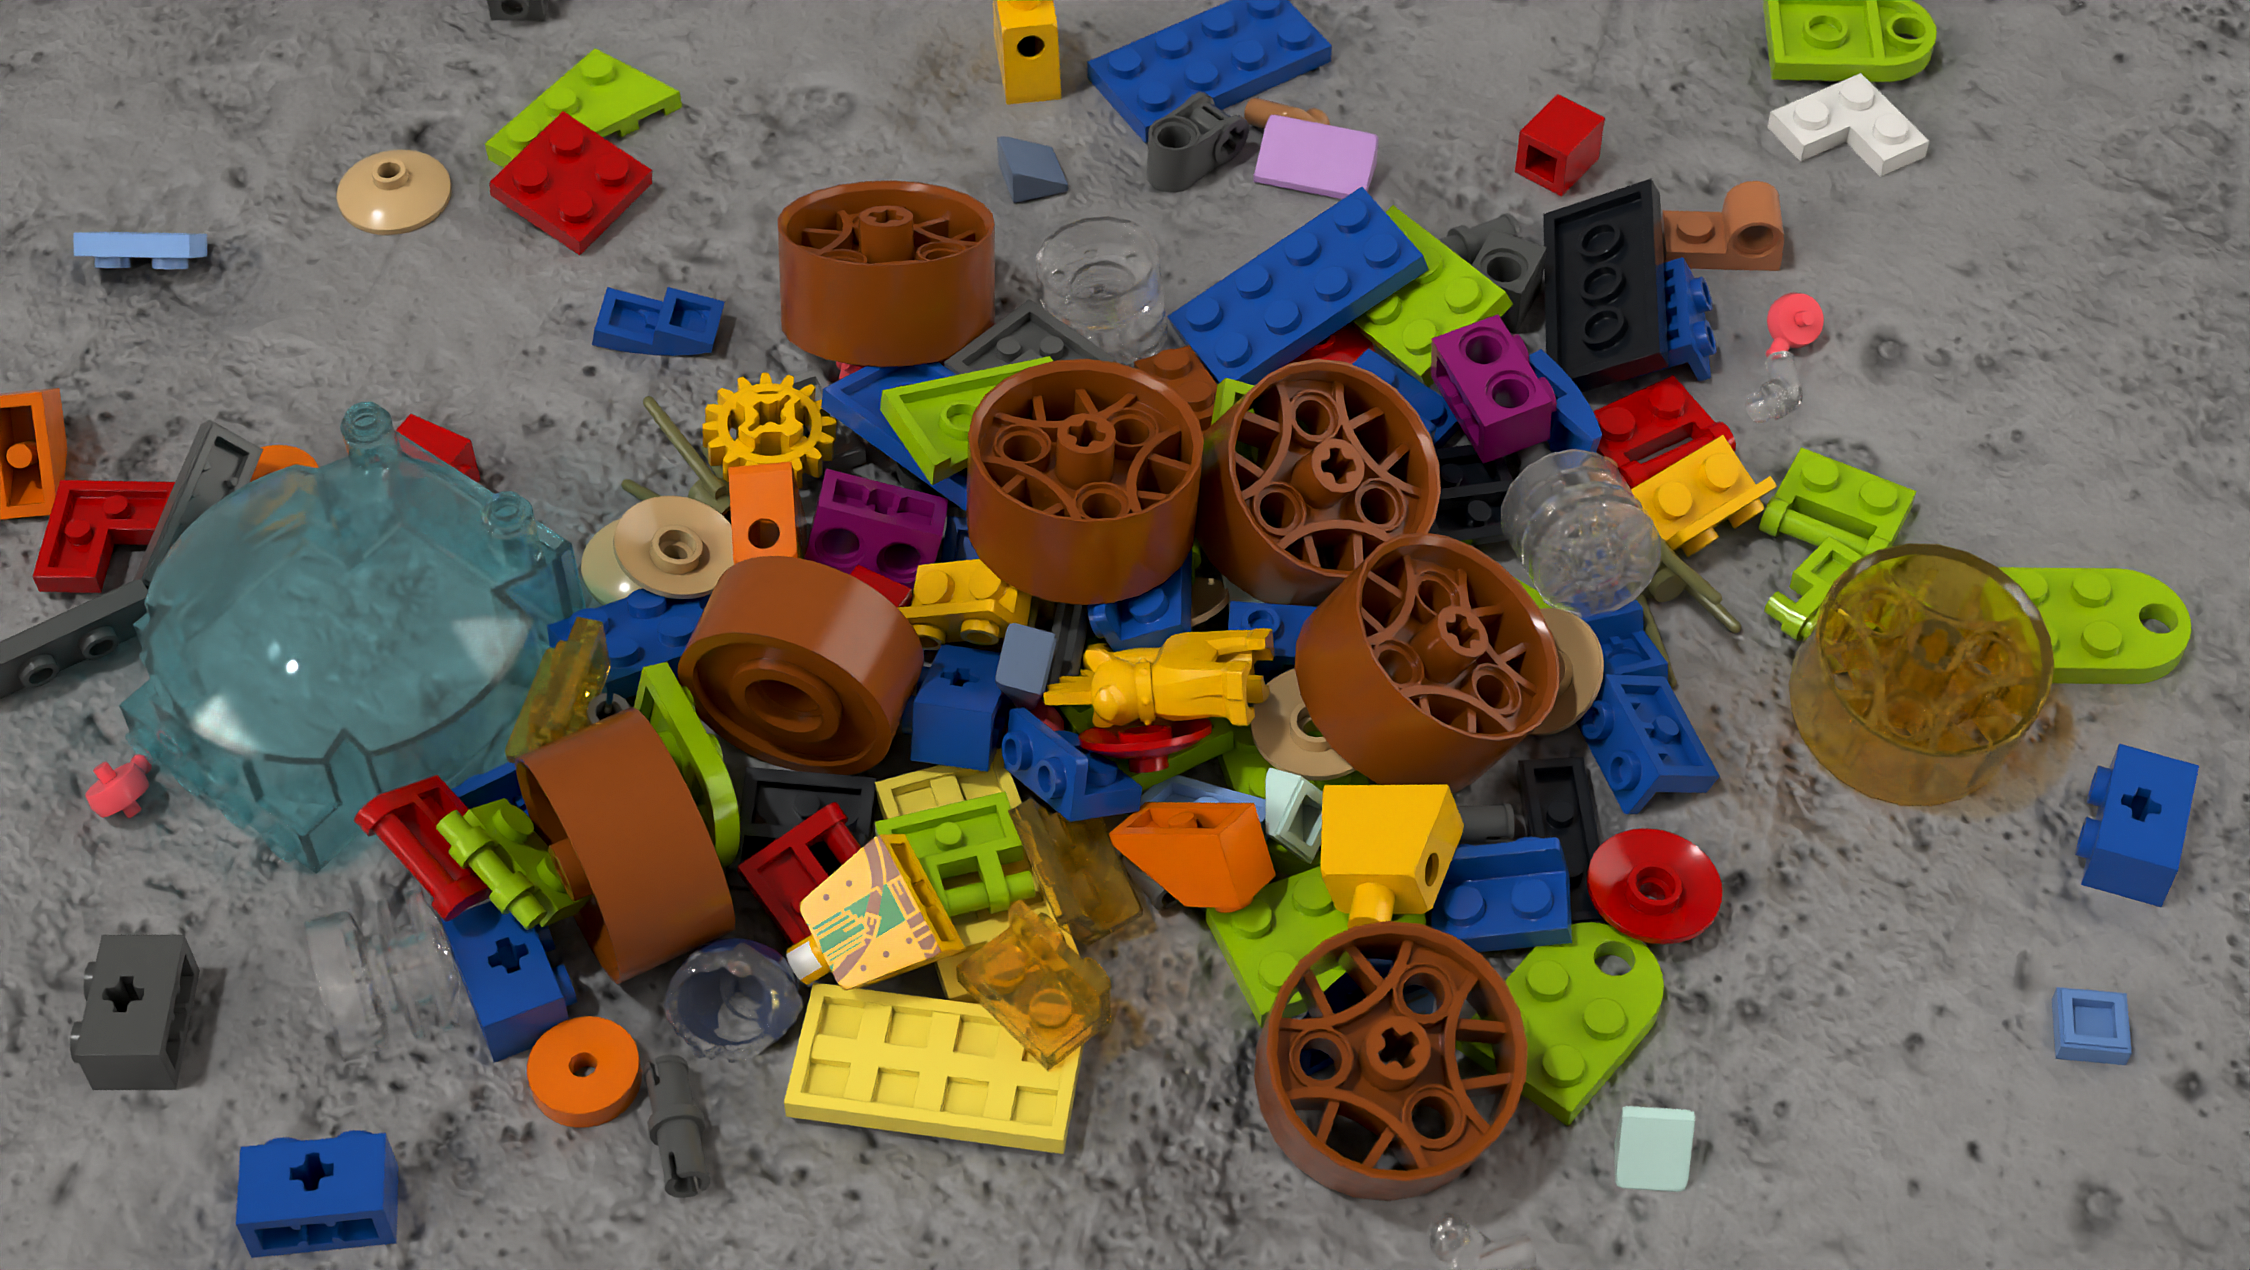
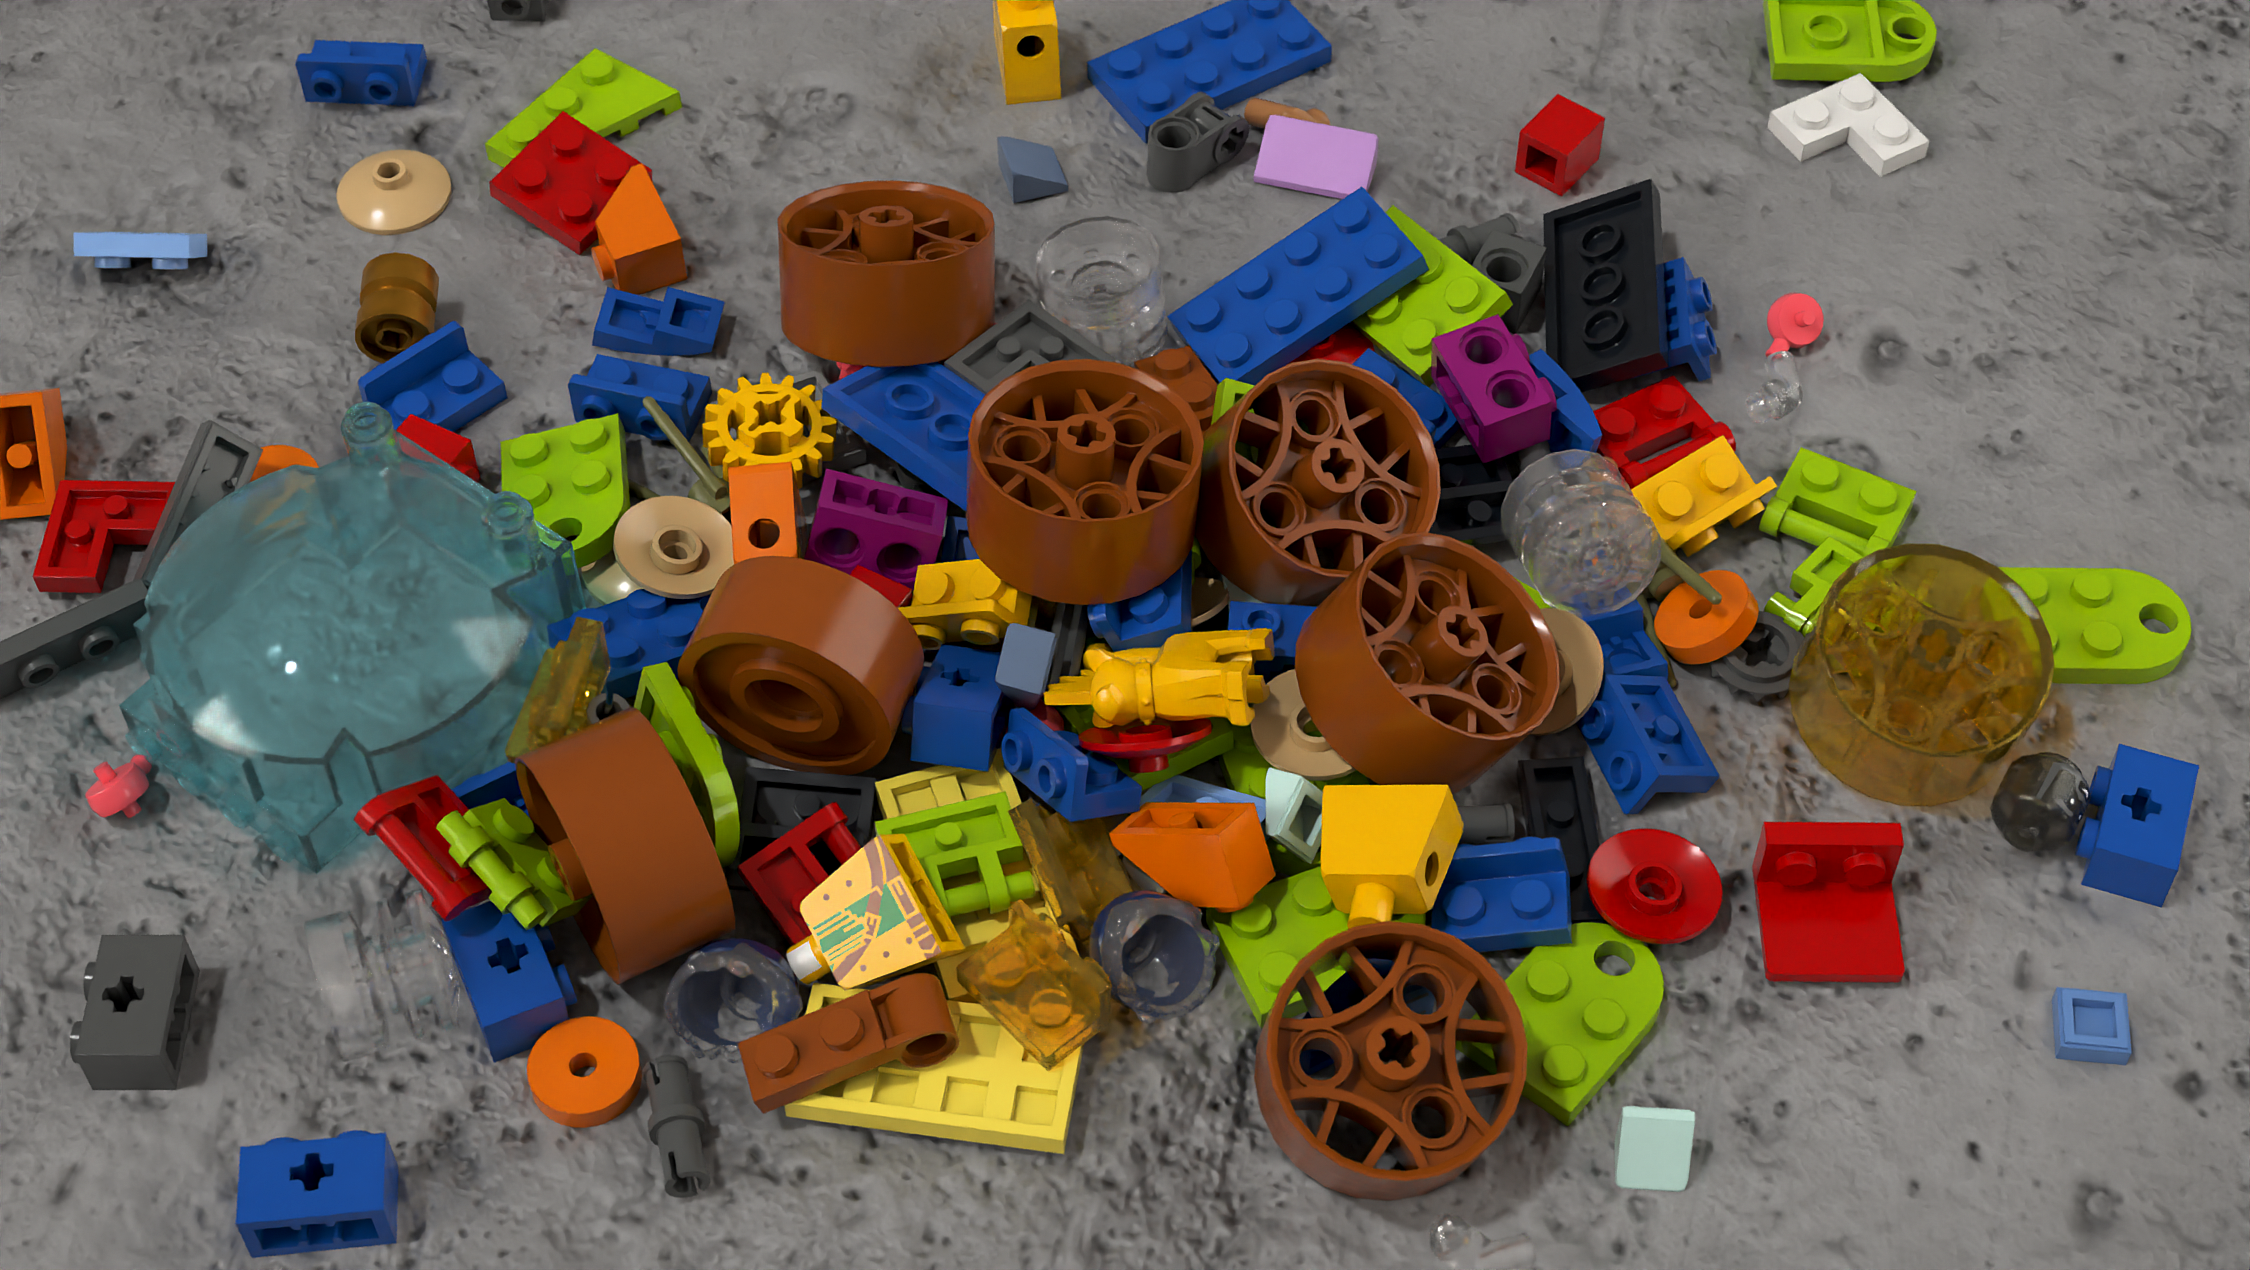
(362, 72): none -> blue bracket
(395, 304): none -> pearl gold wheel
(434, 381): none -> blue bracket
(573, 481): none -> lime plate
(622, 384): none -> blue bracket
(638, 238): none -> orange slope
(891, 1022): none -> dark orange plate
(937, 415): lime wing -> none
(1155, 954): none -> clear hair
(1703, 632): none -> orange piece
(1738, 238): nougat plate -> none
(1767, 676): none -> dark grey gear
(1828, 901): none -> red bracket
(2042, 800): none -> clear smoke head

